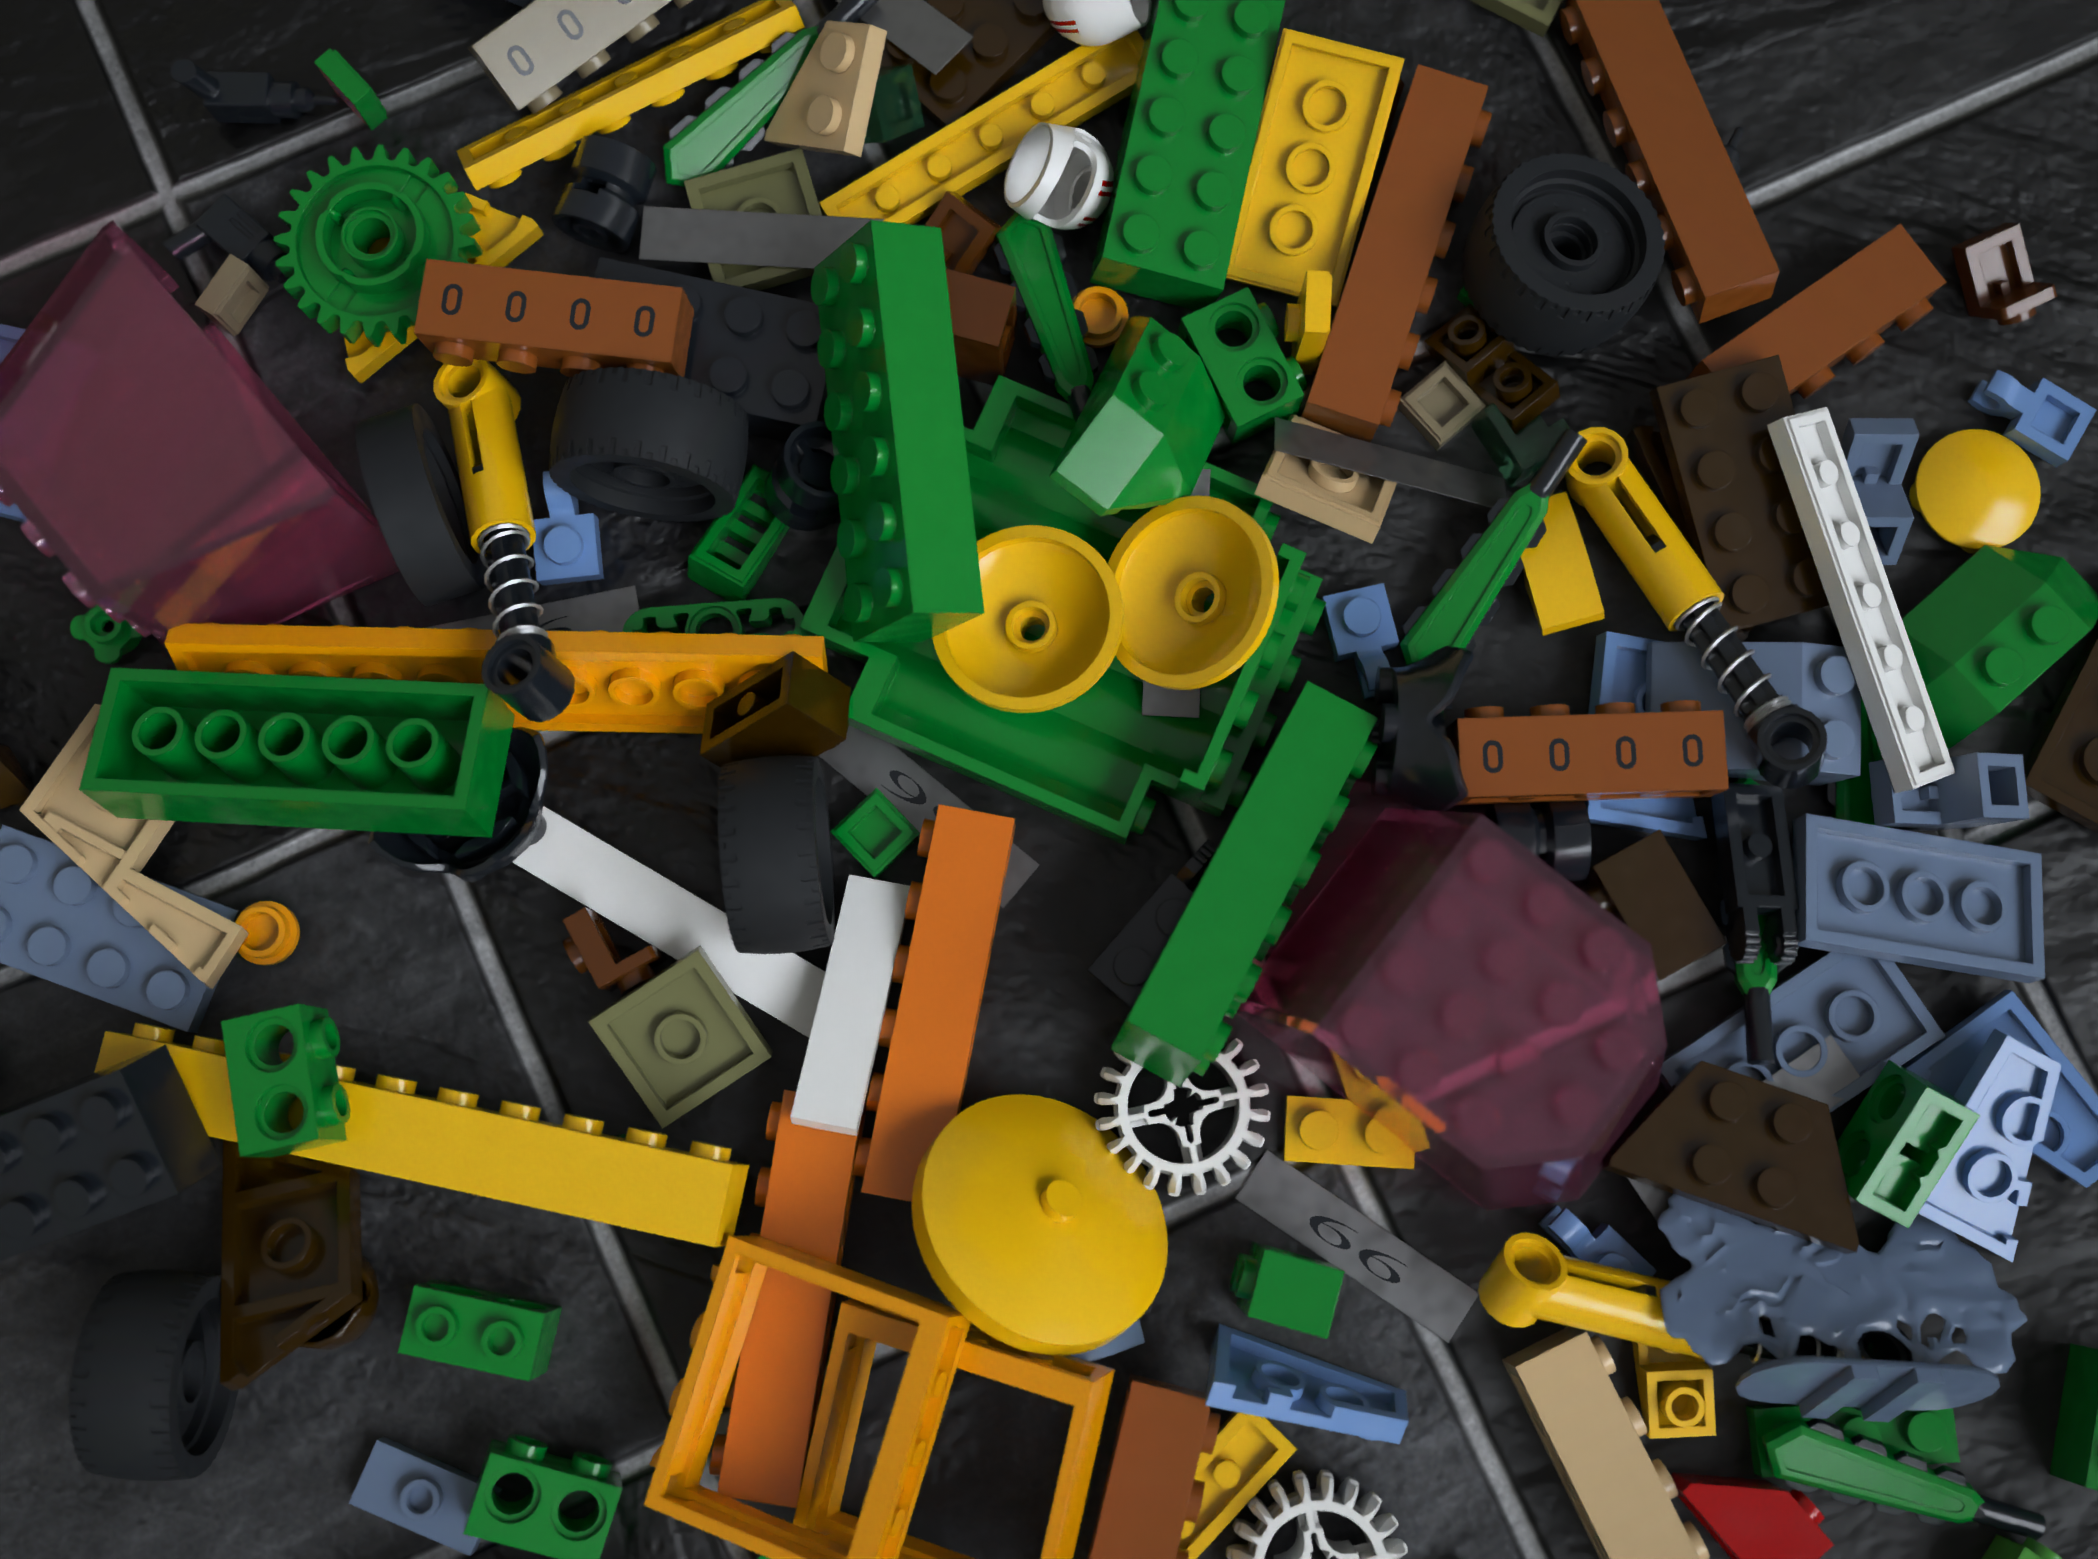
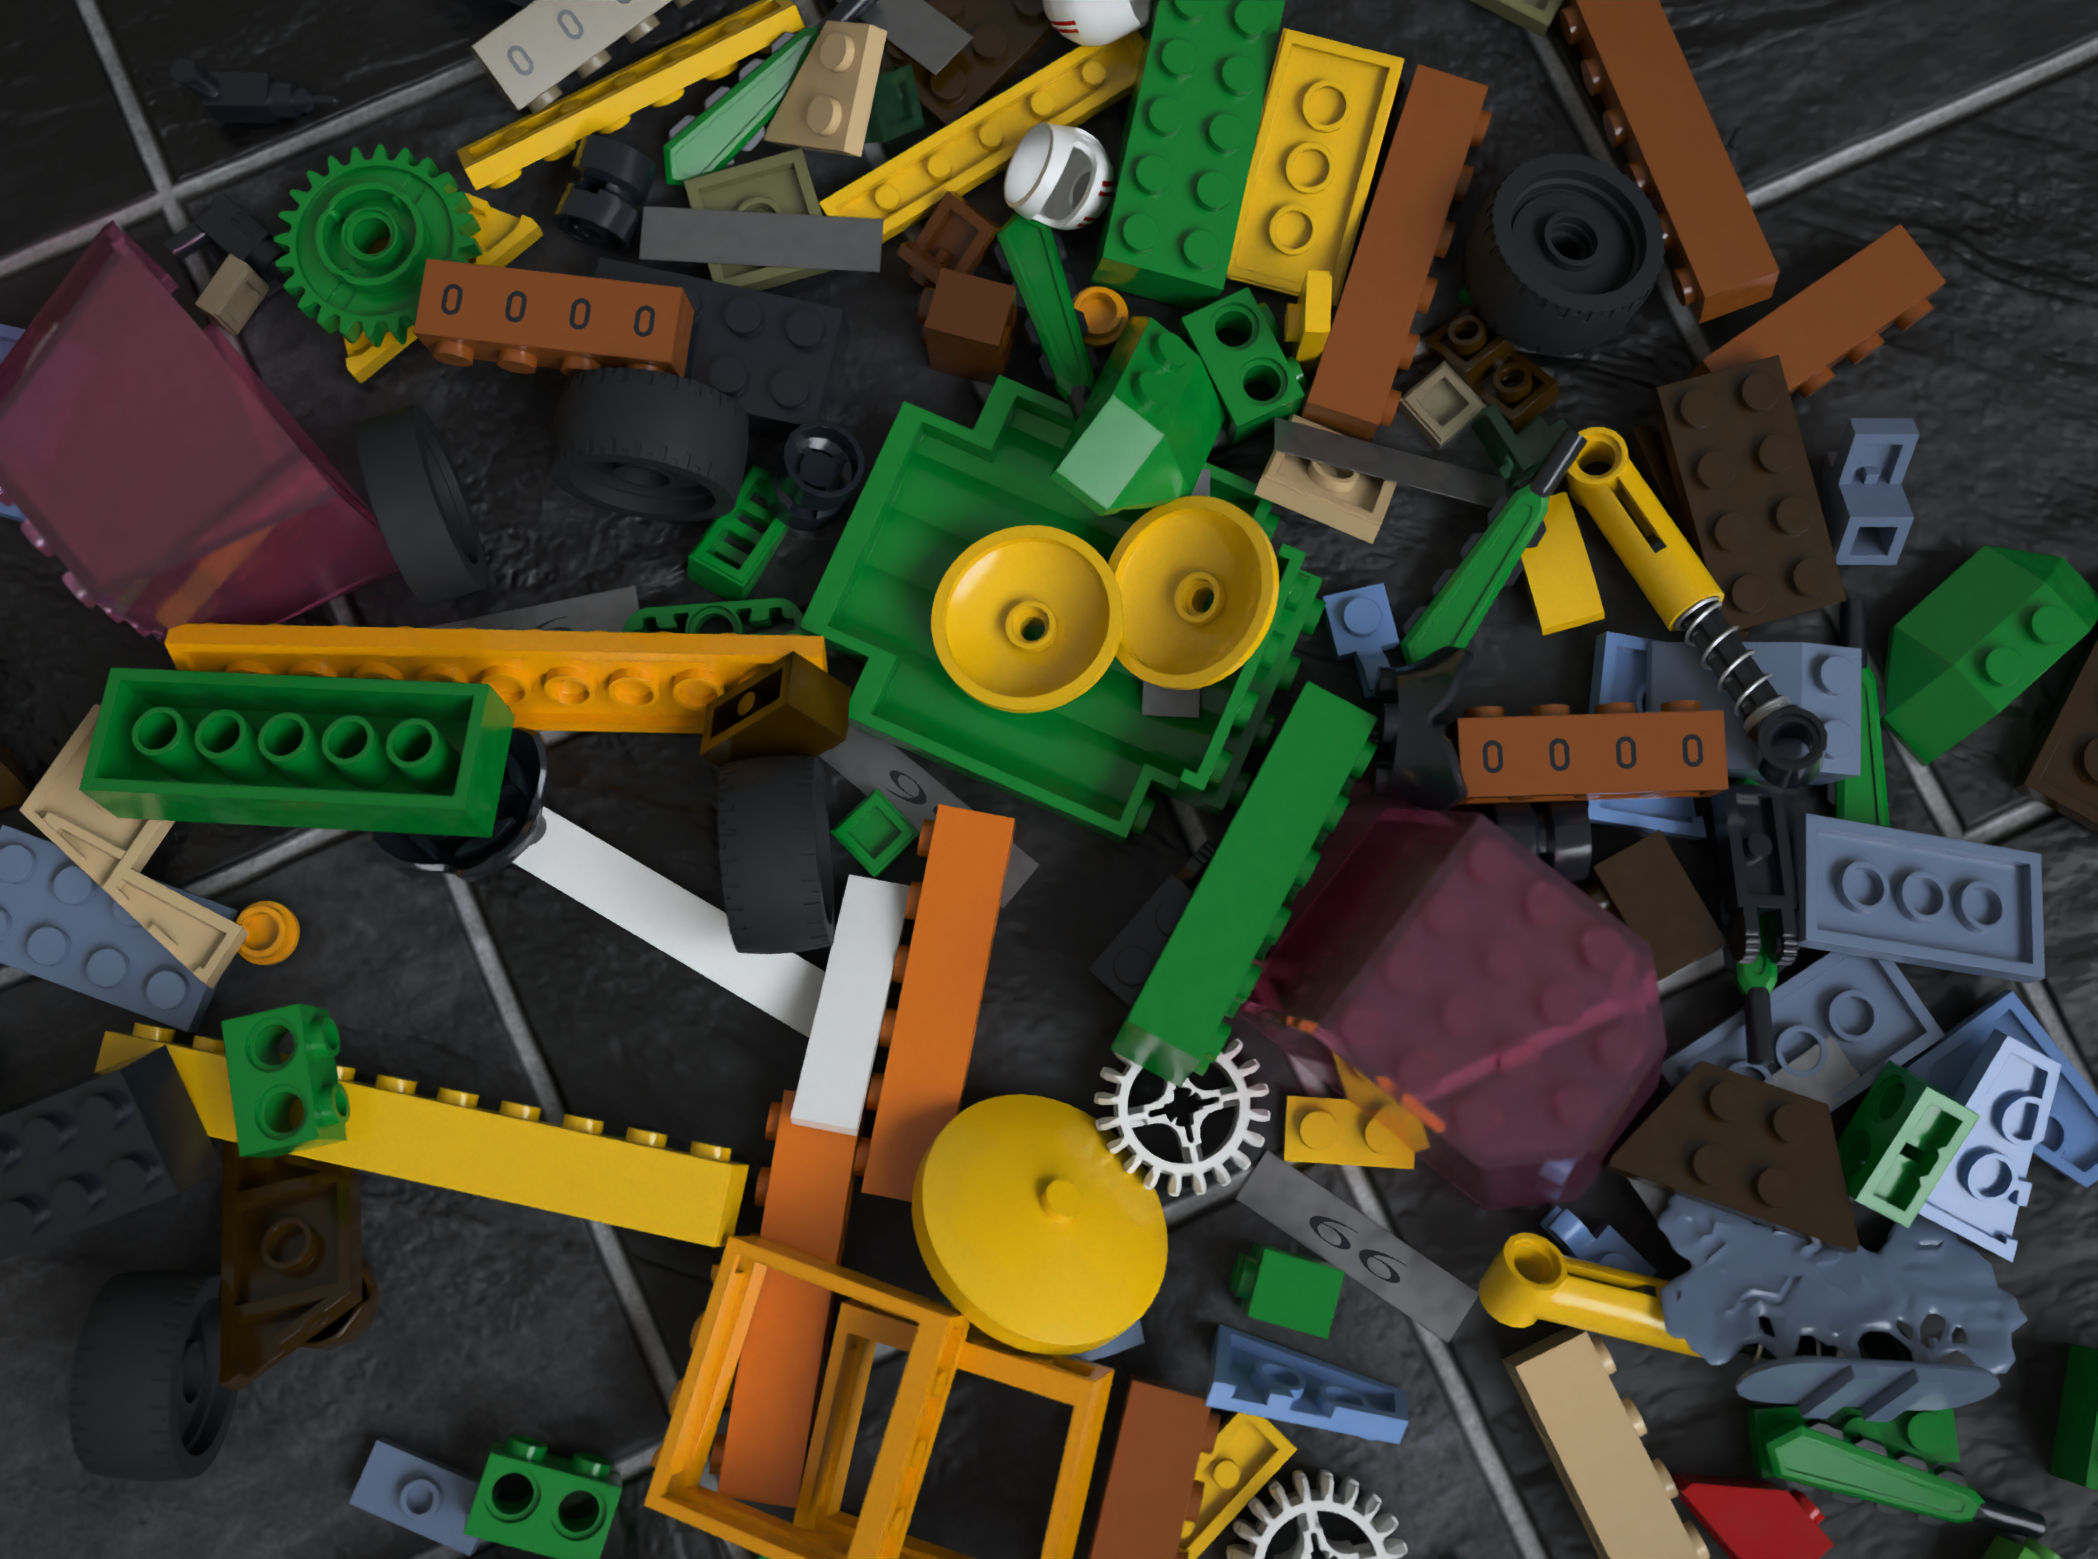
(107, 645): green plate -> none
(351, 88): green tile -> none
(480, 1329): green brick -> none
(502, 527): piece -> none
(567, 542): medium blue plate -> none
(594, 950): reddish brown bracket -> none
(681, 1037): olive plate -> none
(897, 434): green brick -> none
(1674, 1393): yellow slope -> none
(1861, 599): white tile -> none
(1976, 489): yellow dish -> none
(1979, 793): sand blue brick -> none
(1999, 276): reddish brown bracket -> none
(2041, 417): medium blue plate -> none

